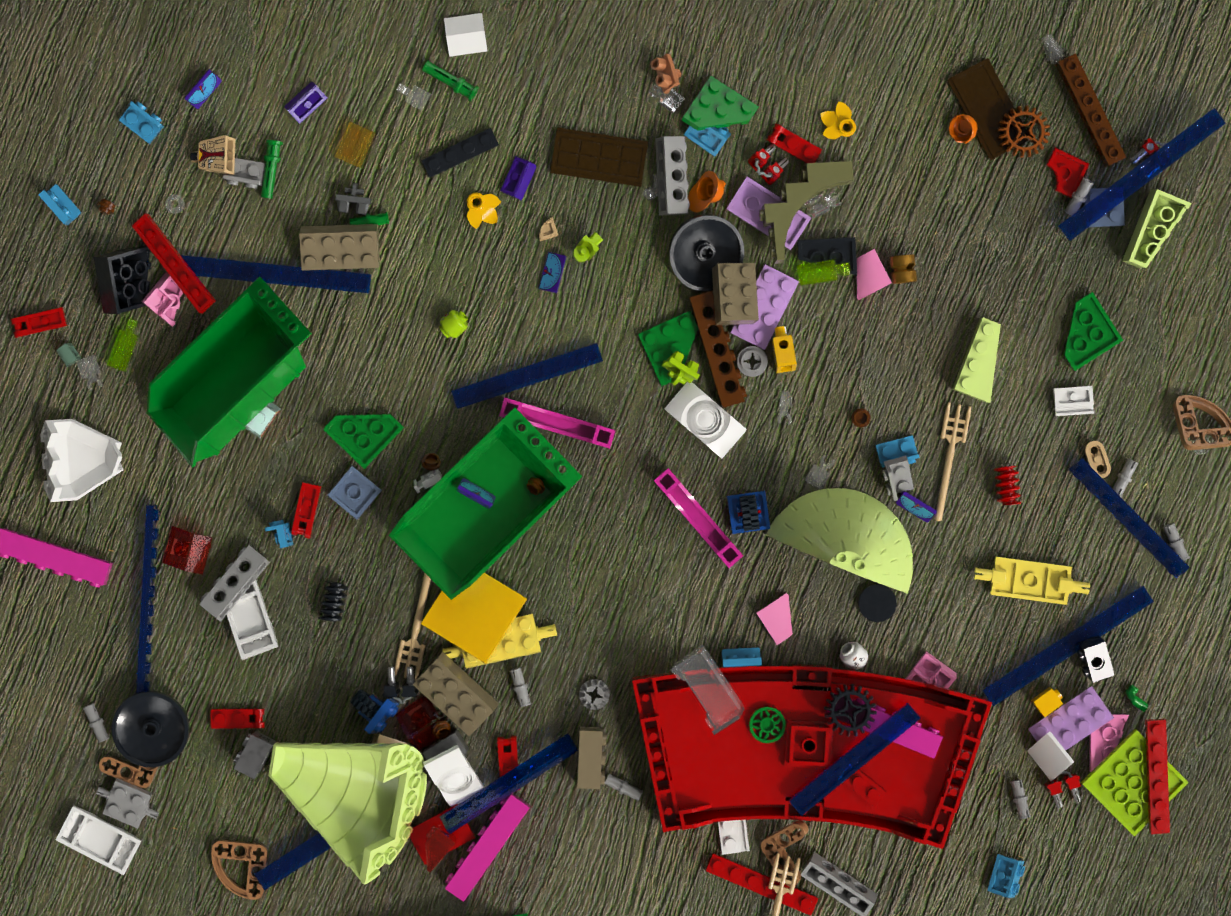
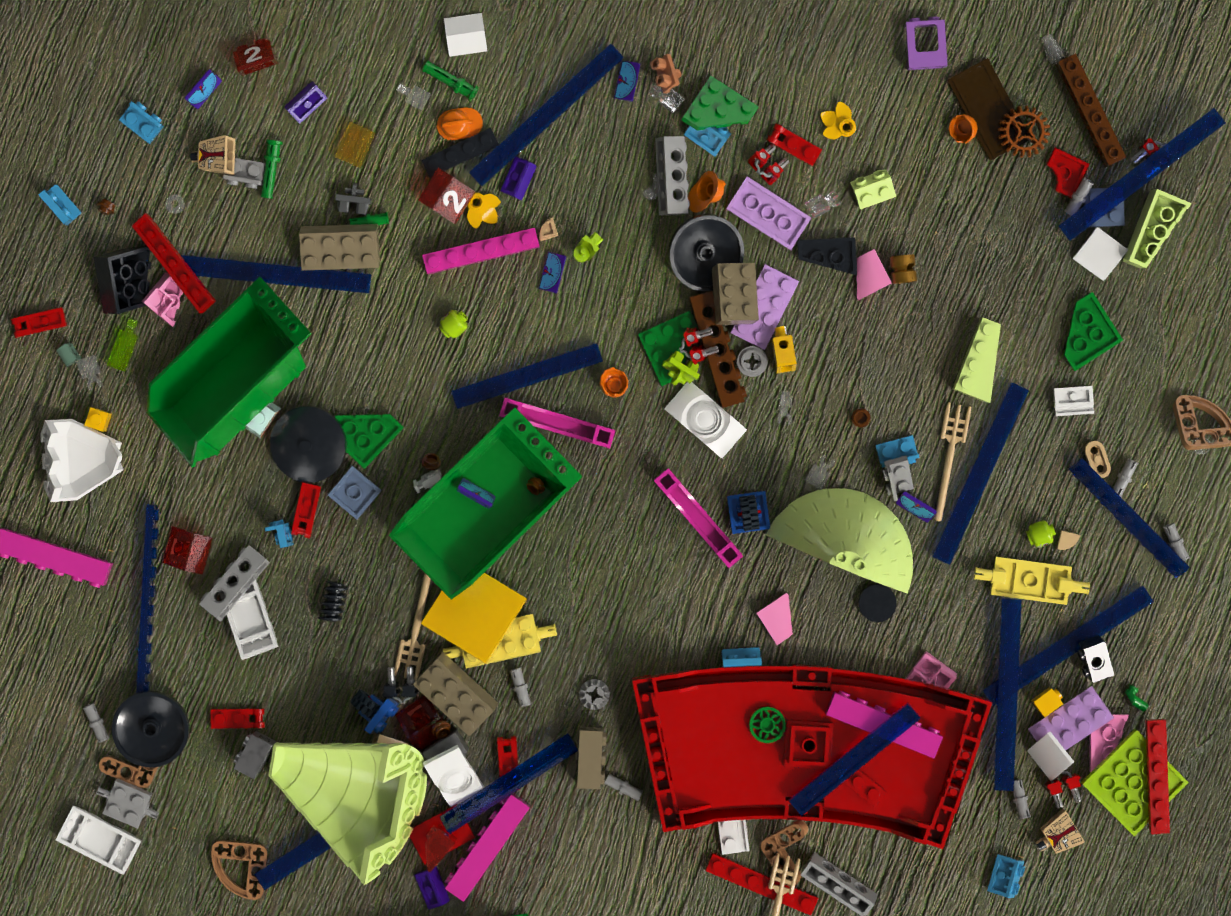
(98, 419): none -> yellow brick
(255, 57): none -> clear red slope
(308, 444): none -> black dish
(432, 888): none -> dark purple slope
(446, 196): none -> clear red slope
(459, 123): none -> orange piece
(481, 251): none -> dark pink brick
(546, 115): none -> clear blue plate
(599, 157): dark brown piece -> none
(613, 382): none -> orange hair
(627, 81): none -> slope
(697, 353): none -> piece
(710, 688): clear windscreen -> none
(779, 216): olive arch -> none
(821, 272): clear neon green plate -> none
(841, 712): black gear -> none
(853, 655): white head -> none
(873, 188): none -> yellowish green bracket
(928, 59): none -> medium lavender window
(980, 473): none -> clear blue plate
(1007, 485): red piece -> none
(1007, 694): none -> clear blue plate
(1041, 534): none -> lime head
(1059, 833): none -> tan torso
(1067, 540): none -> tan tile
(1100, 254): none -> white slope

